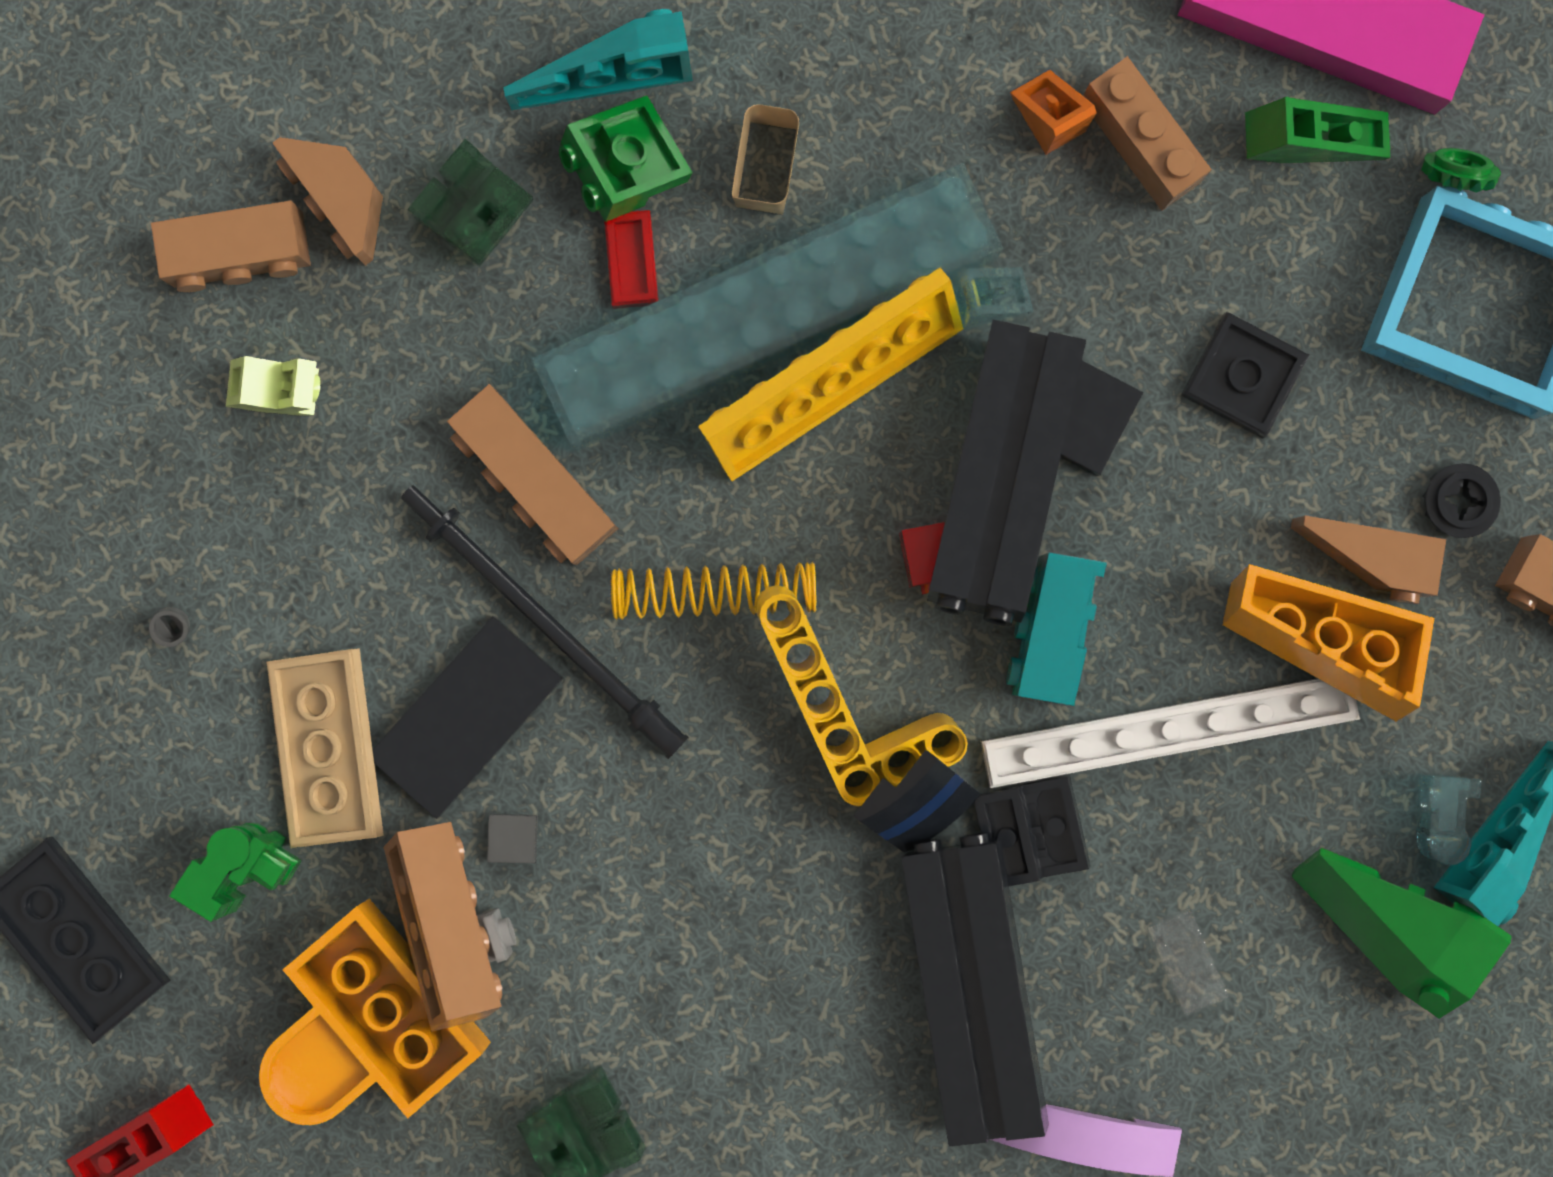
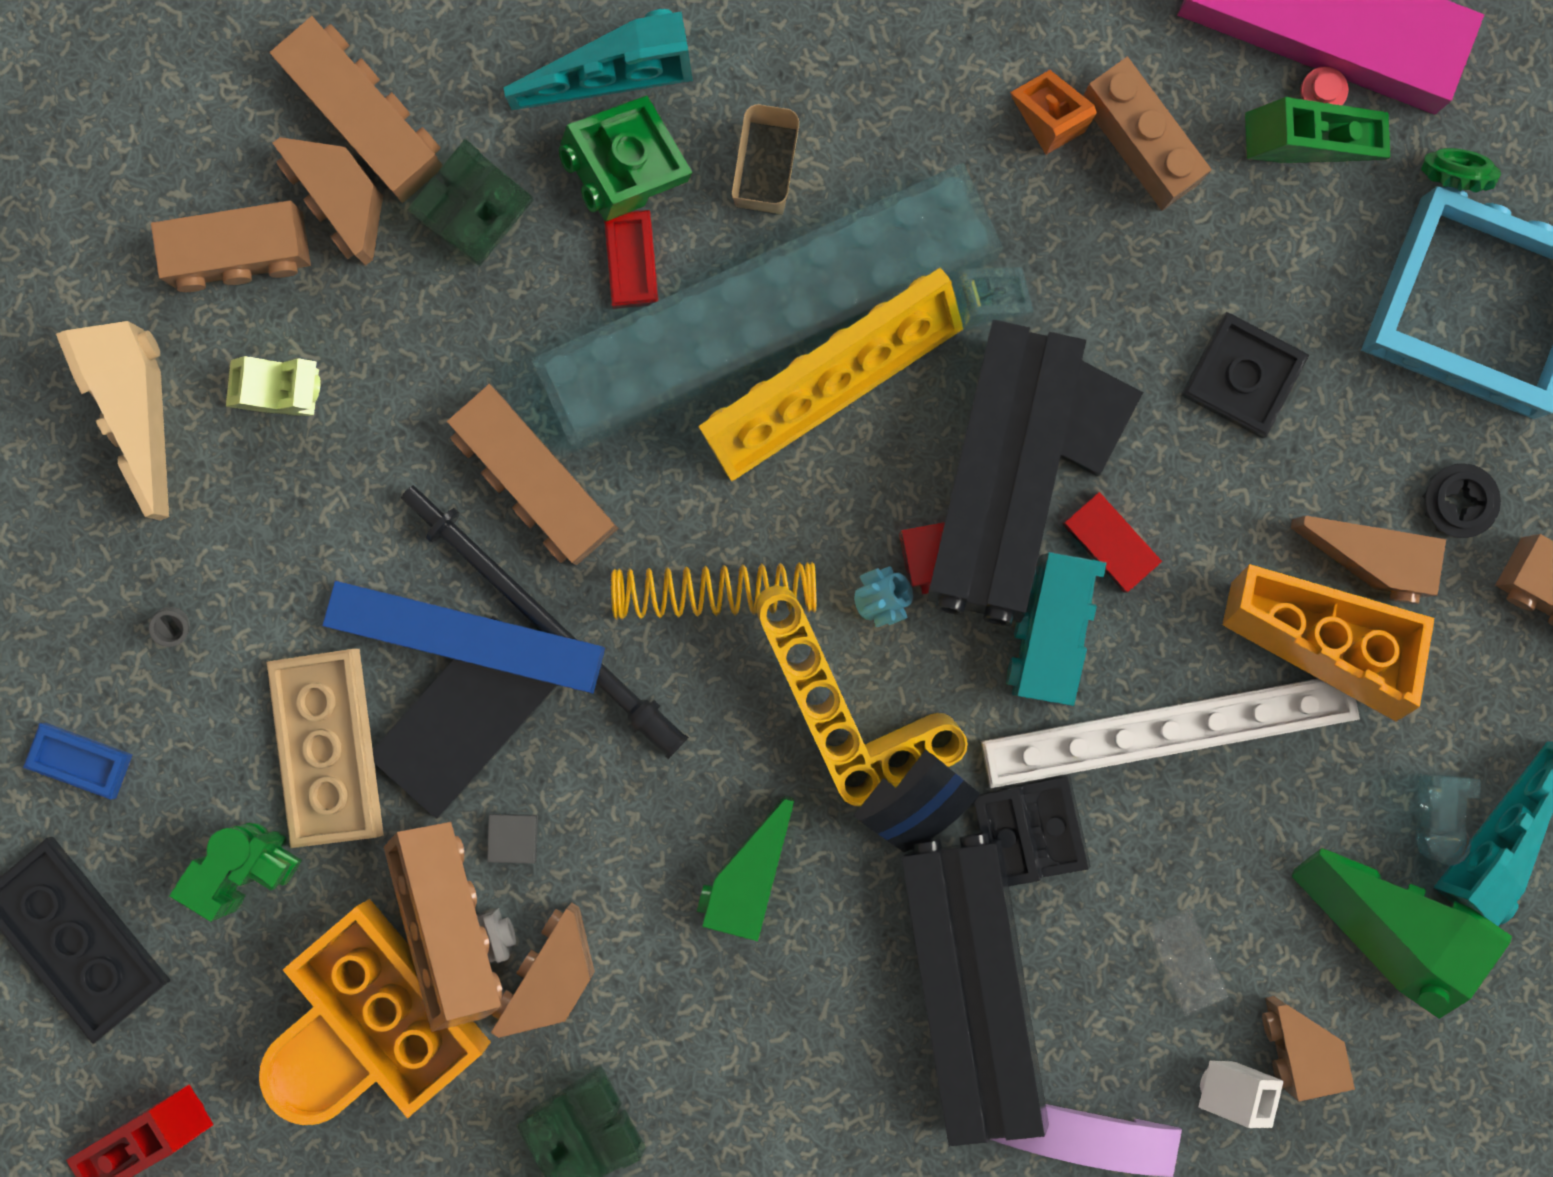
(77, 761): none -> blue tile
(124, 379): none -> tan wedge
(357, 109): none -> medium nougat brick
(464, 637): none -> blue tile
(550, 979): none -> medium nougat slope
(744, 883): none -> green slope
(883, 596): none -> medium azure gear
(1112, 541): none -> red tile
(1240, 1094): none -> white brick
(1309, 1056): none -> medium nougat slope
(1325, 86): none -> coral plate

